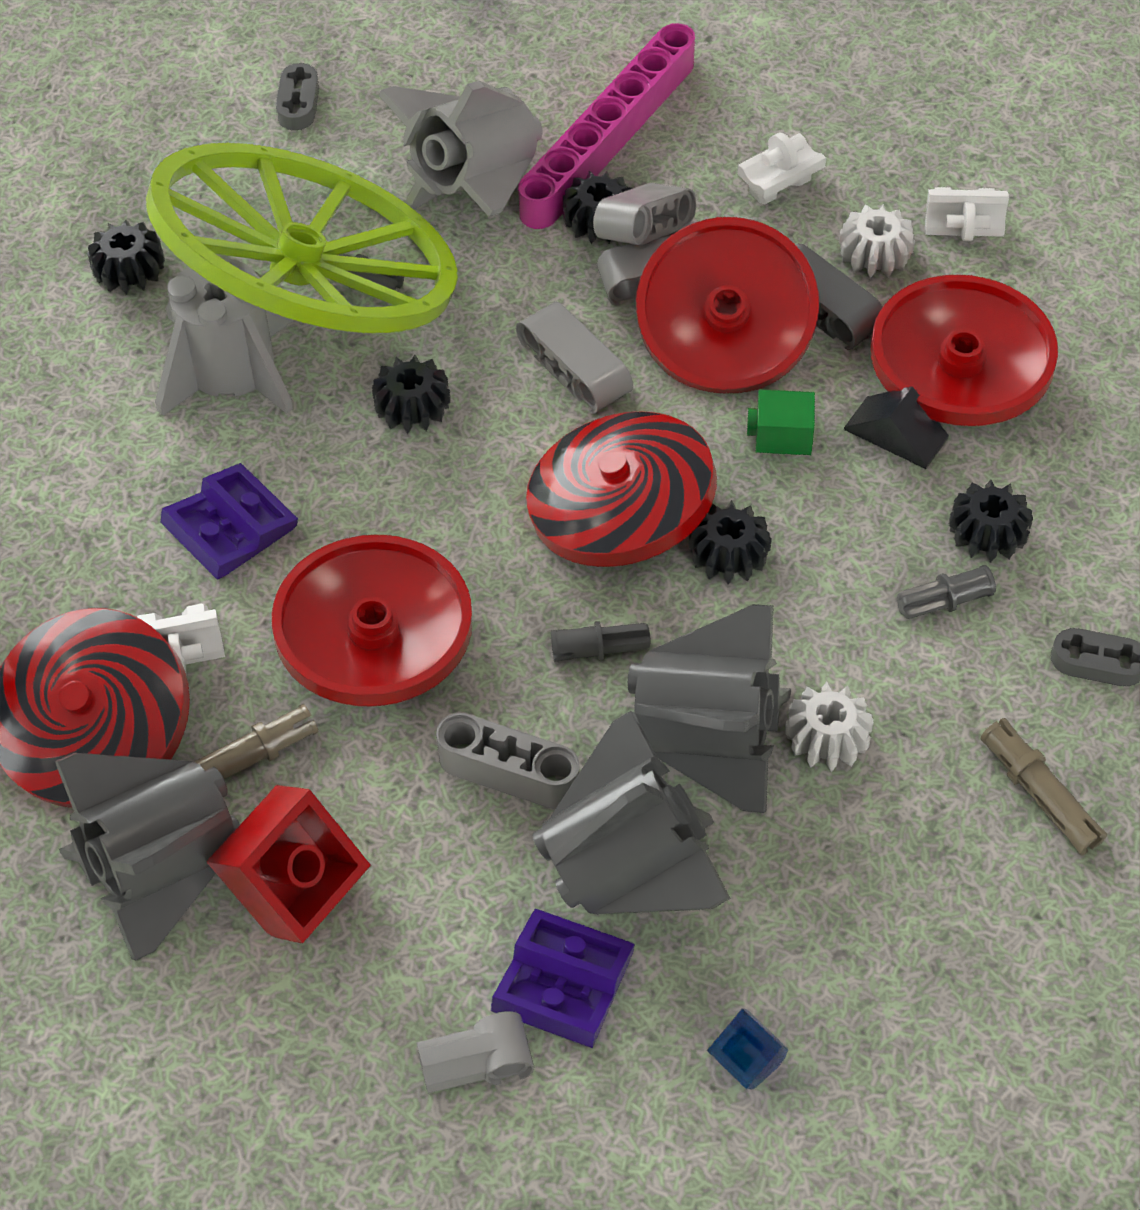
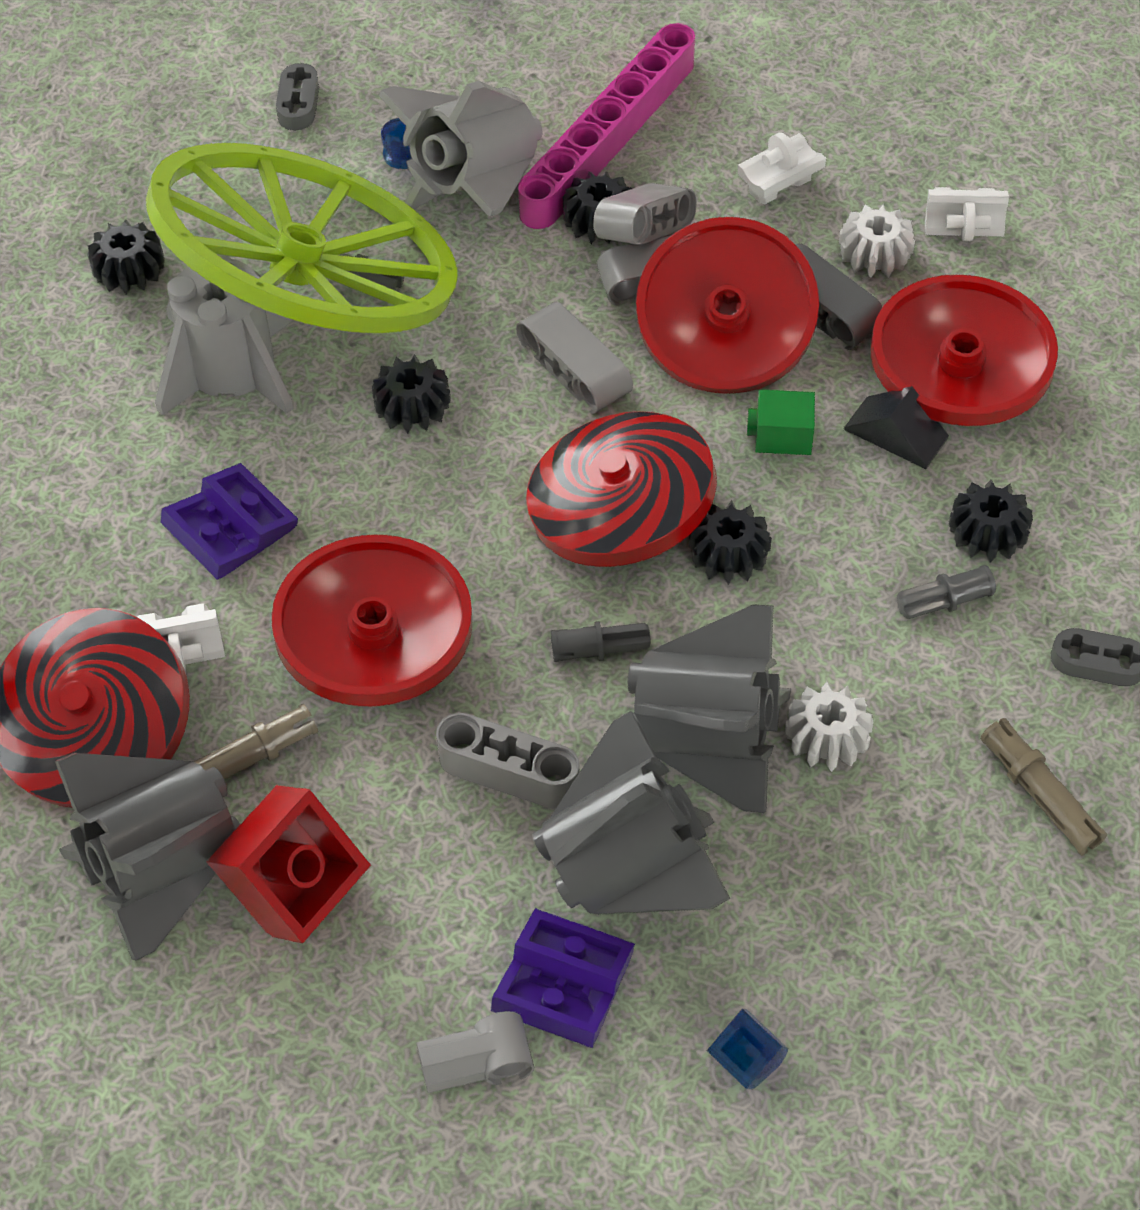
(394, 151): none -> clear blue wheel

